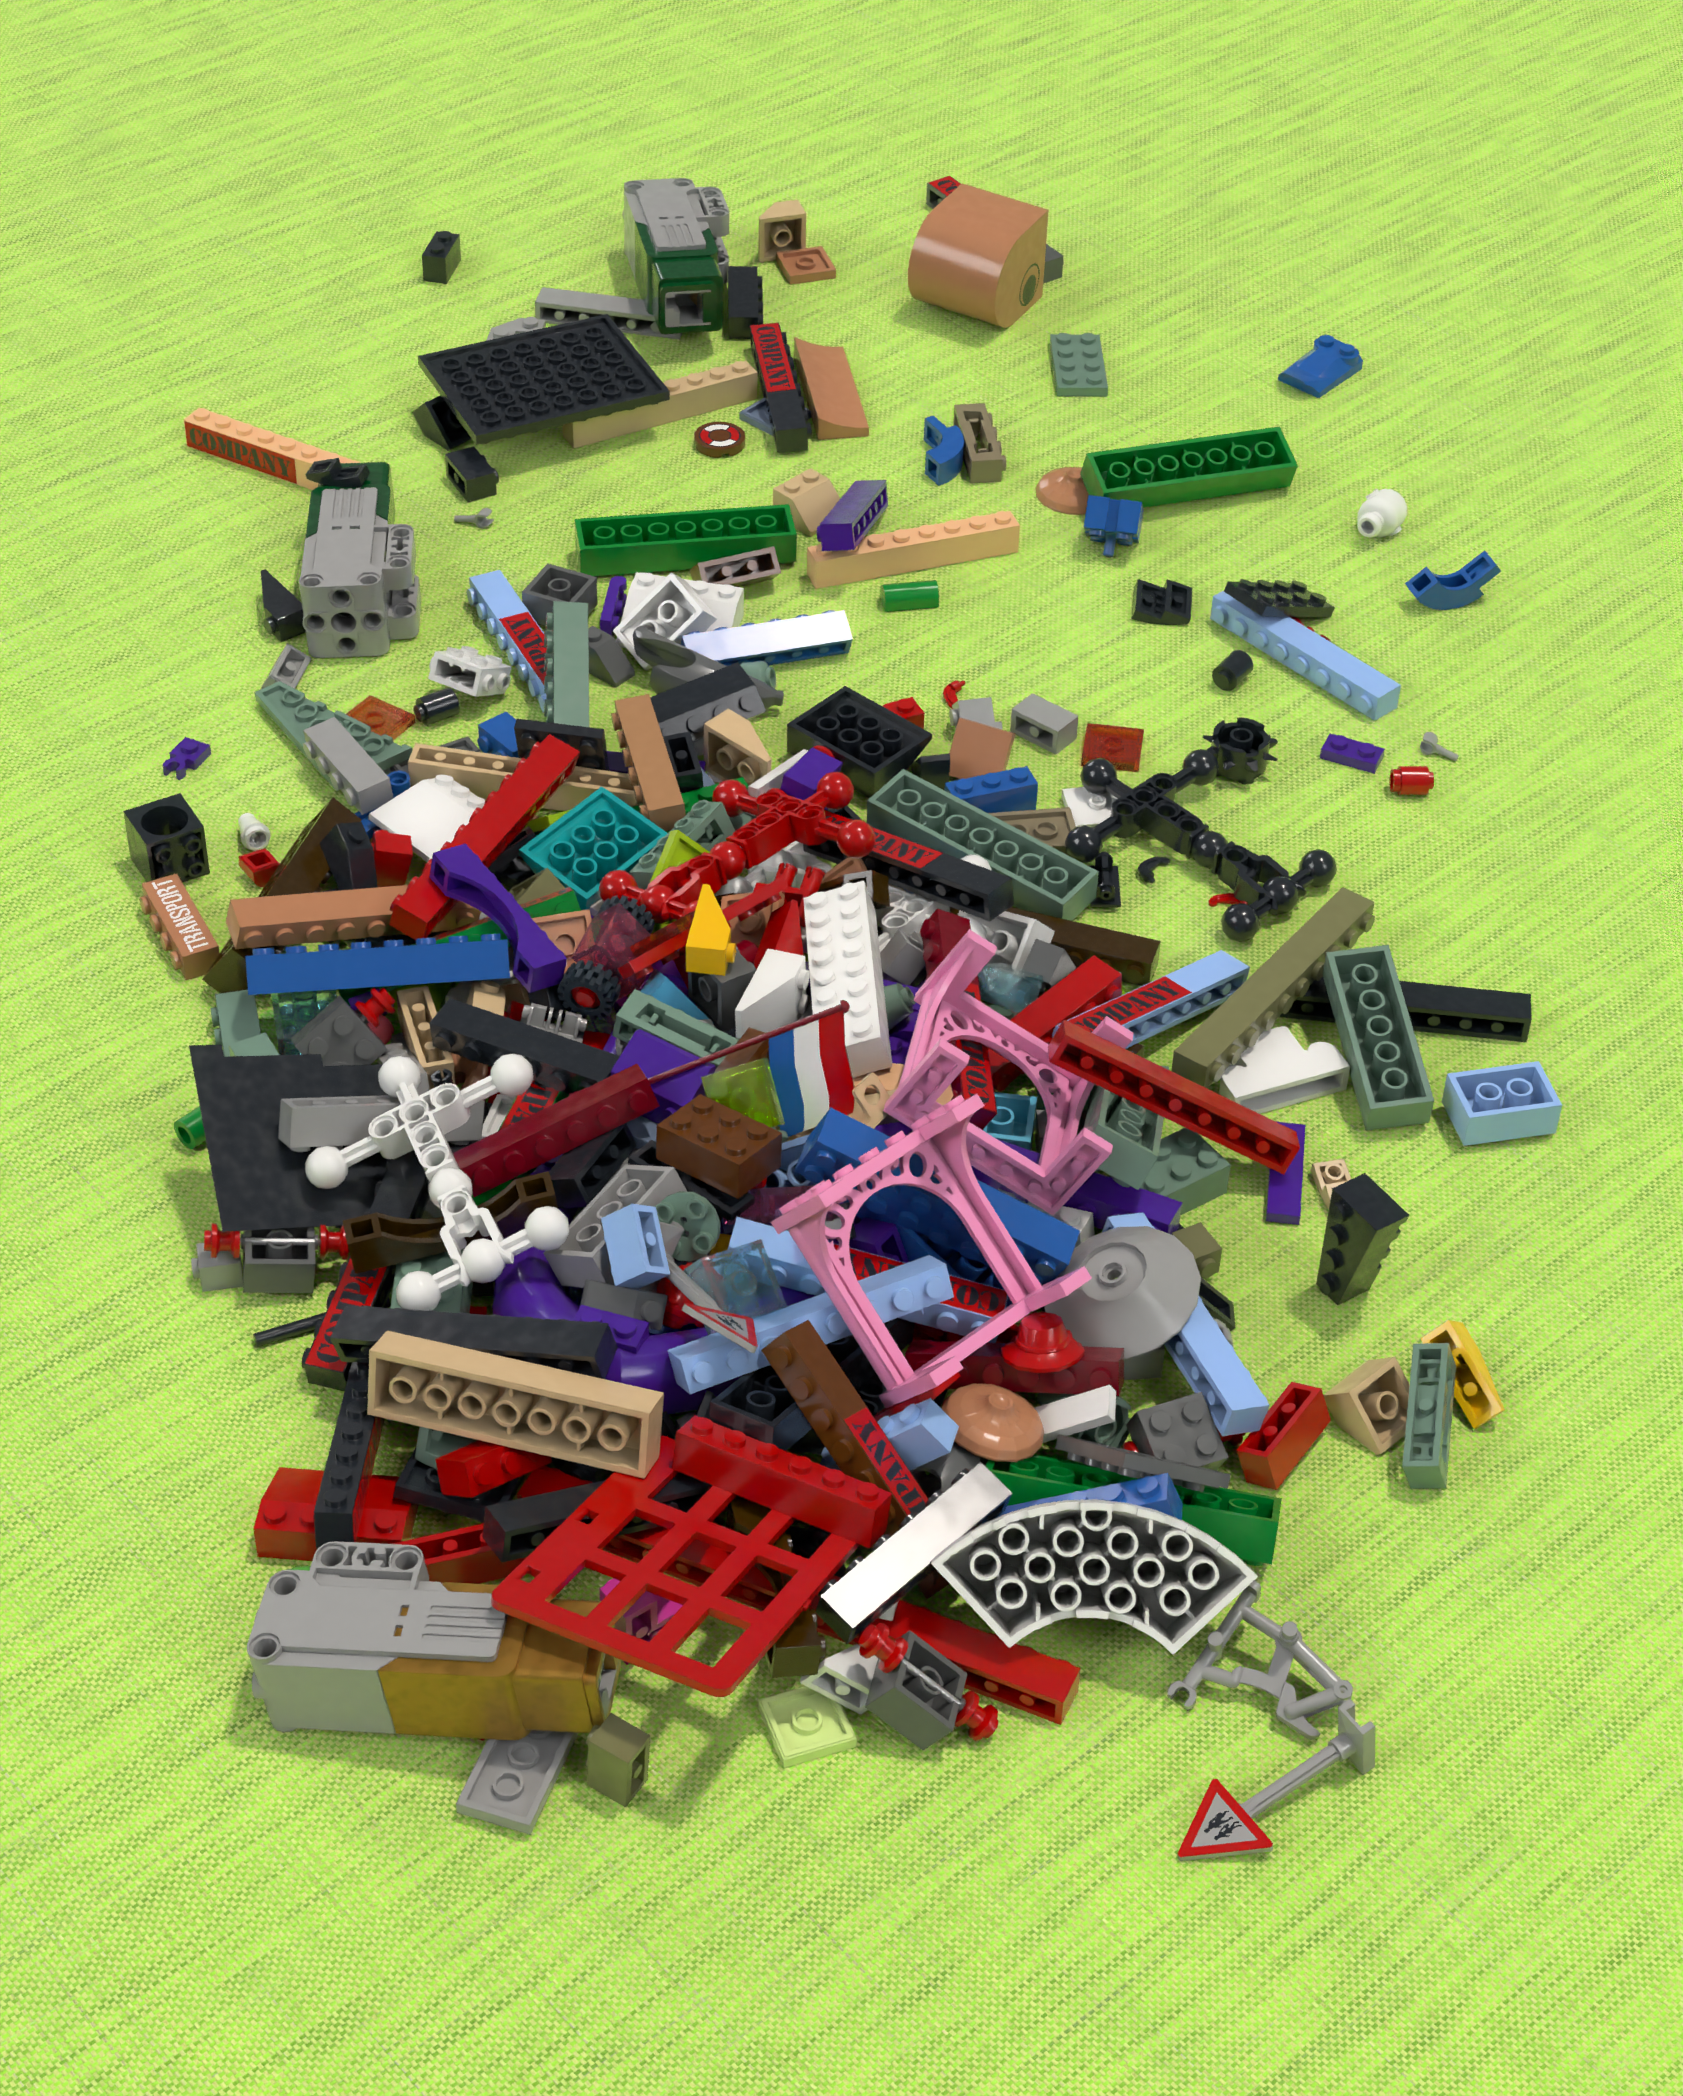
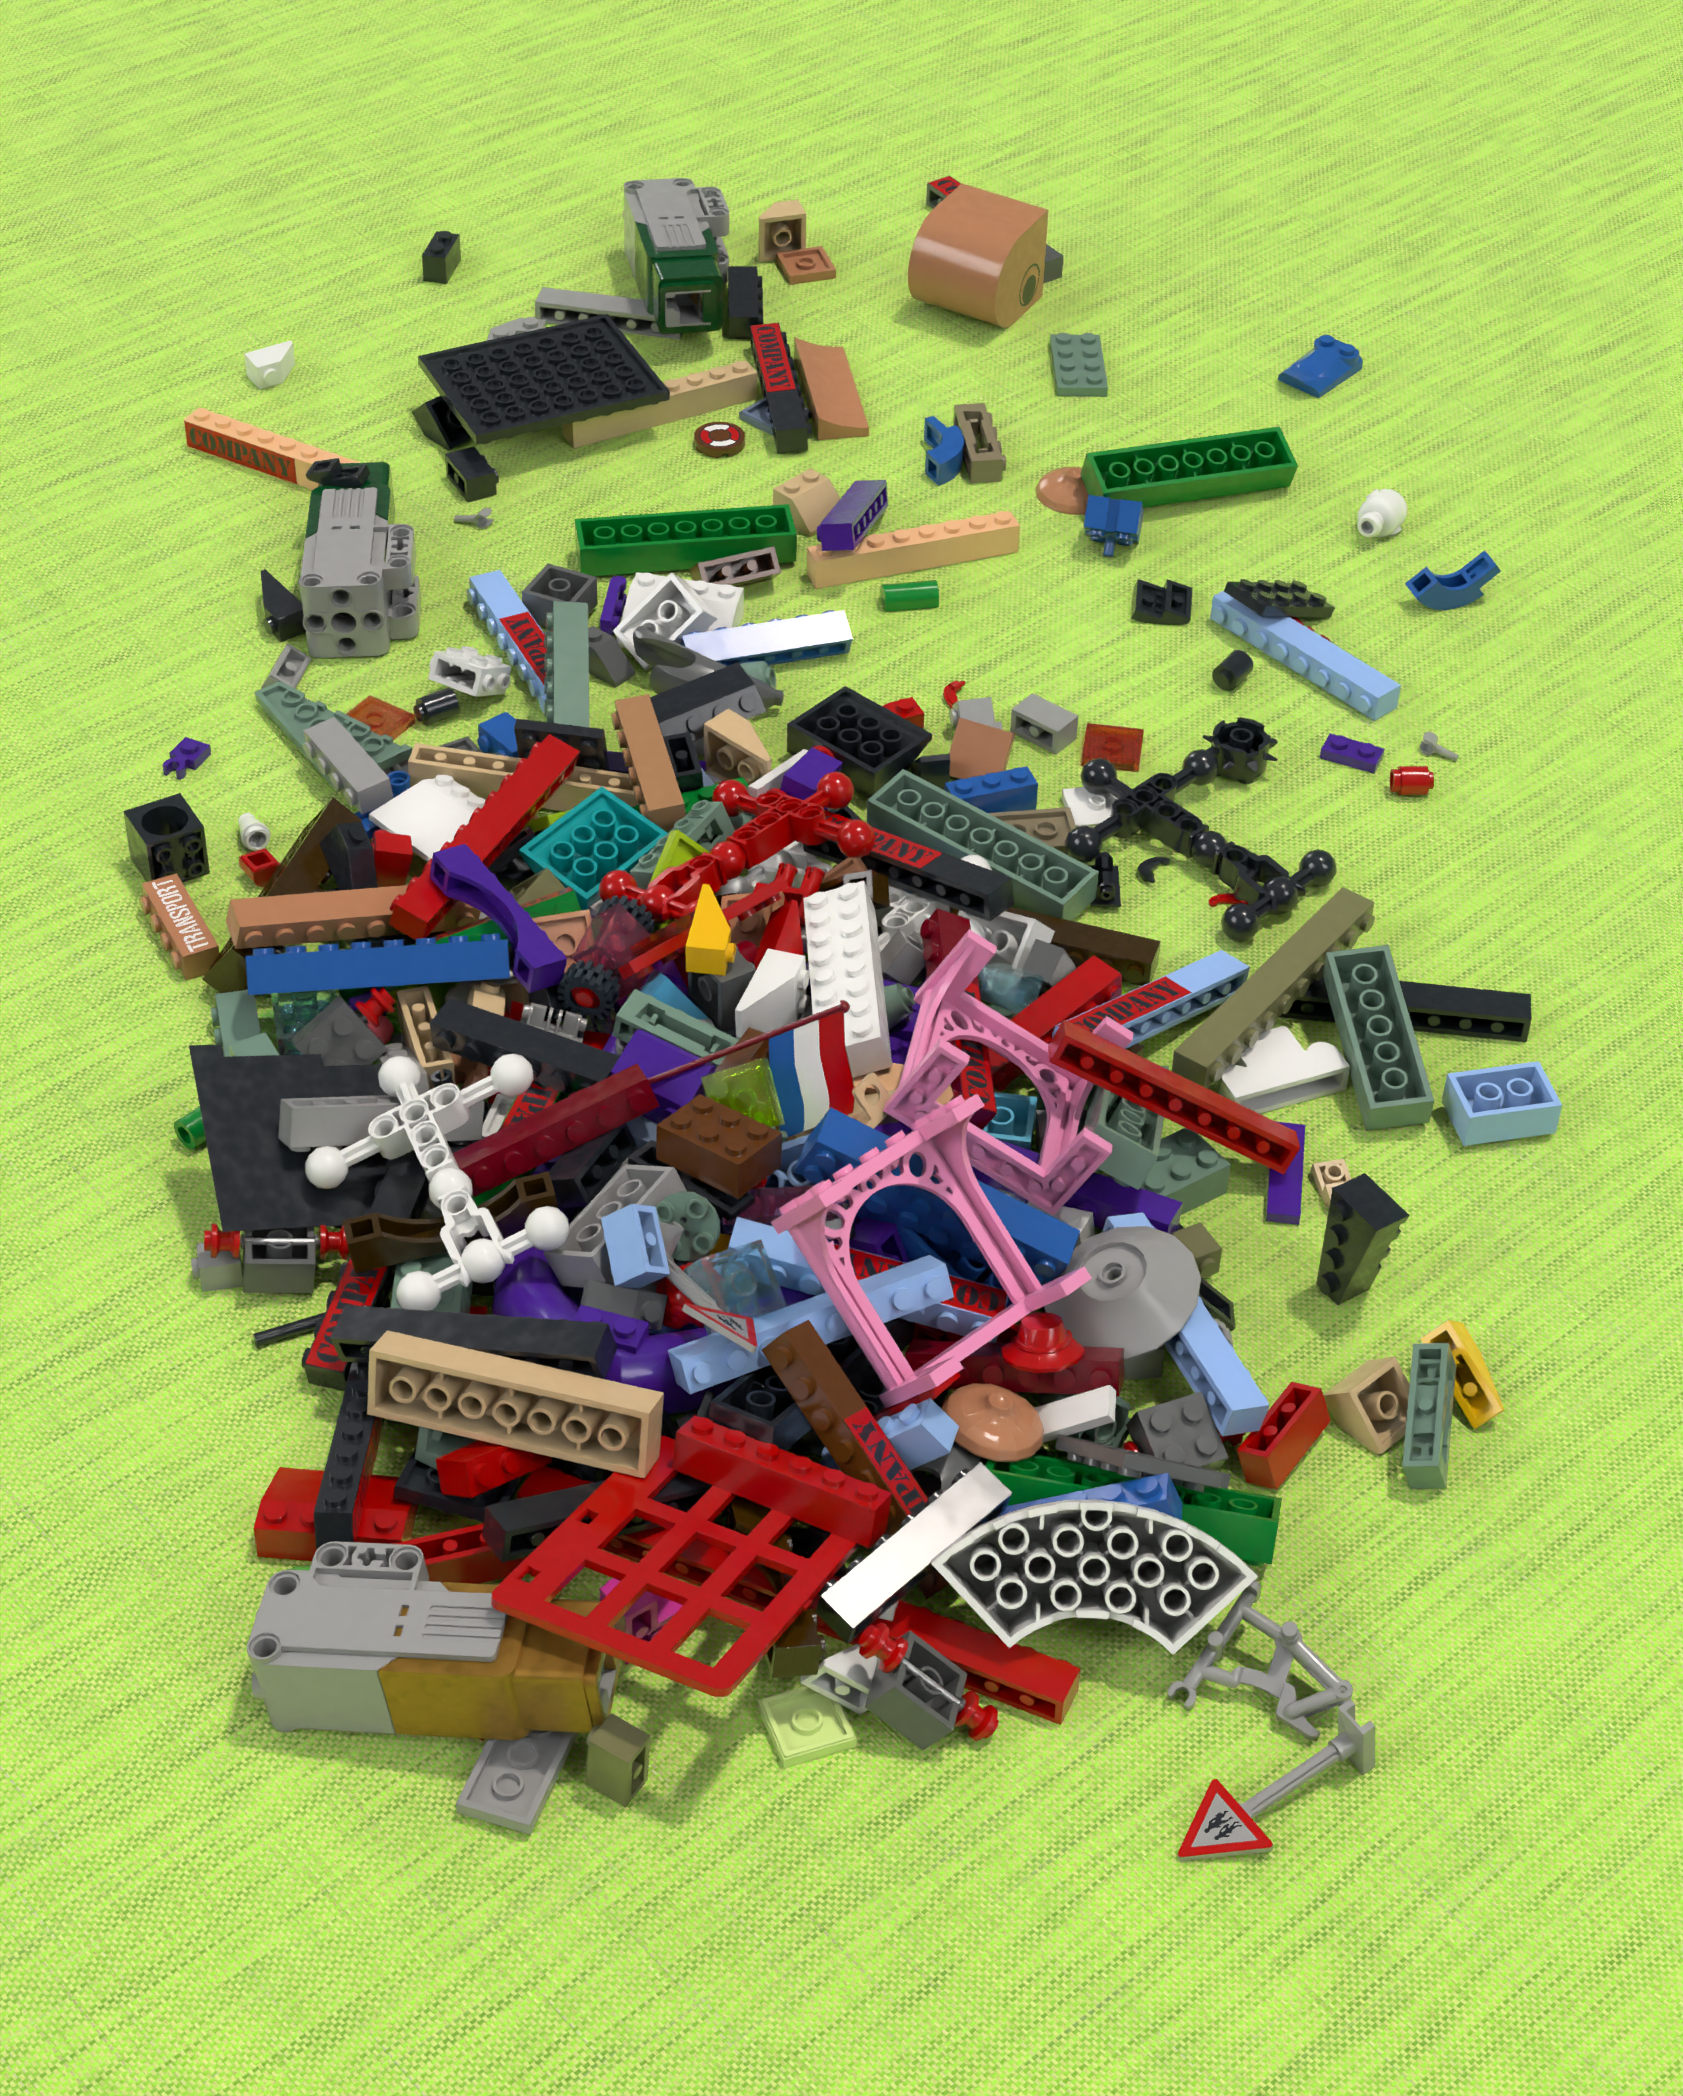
(270, 364): none -> slope

